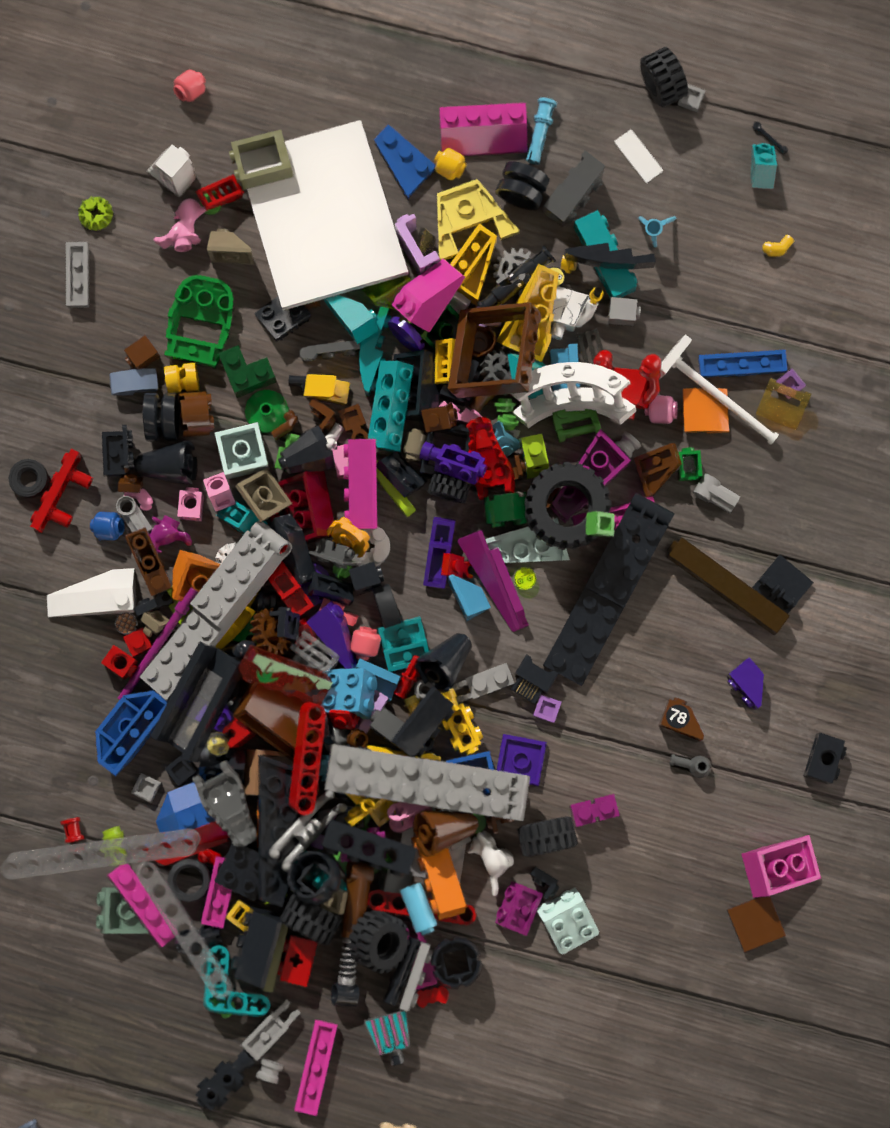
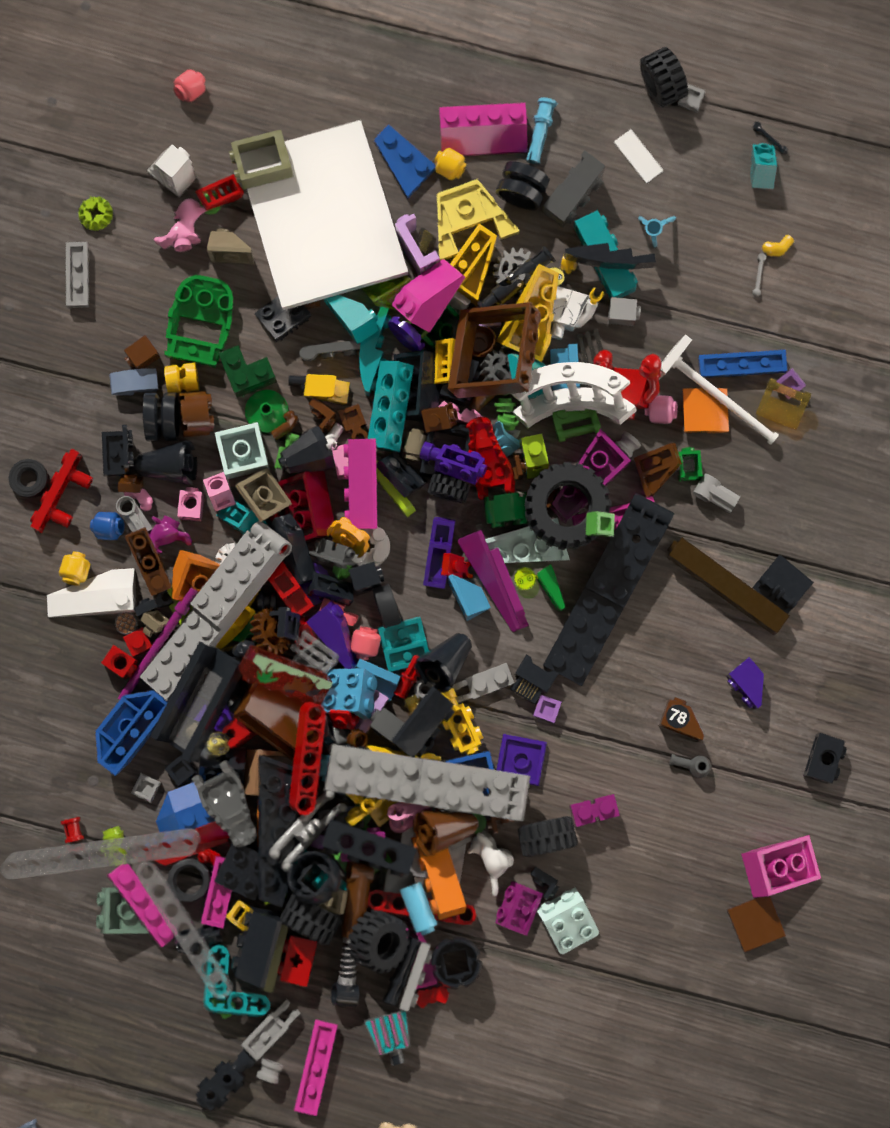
(74, 568): none -> yellow head
(549, 583): none -> green slope
(761, 258): none -> light grey hinge

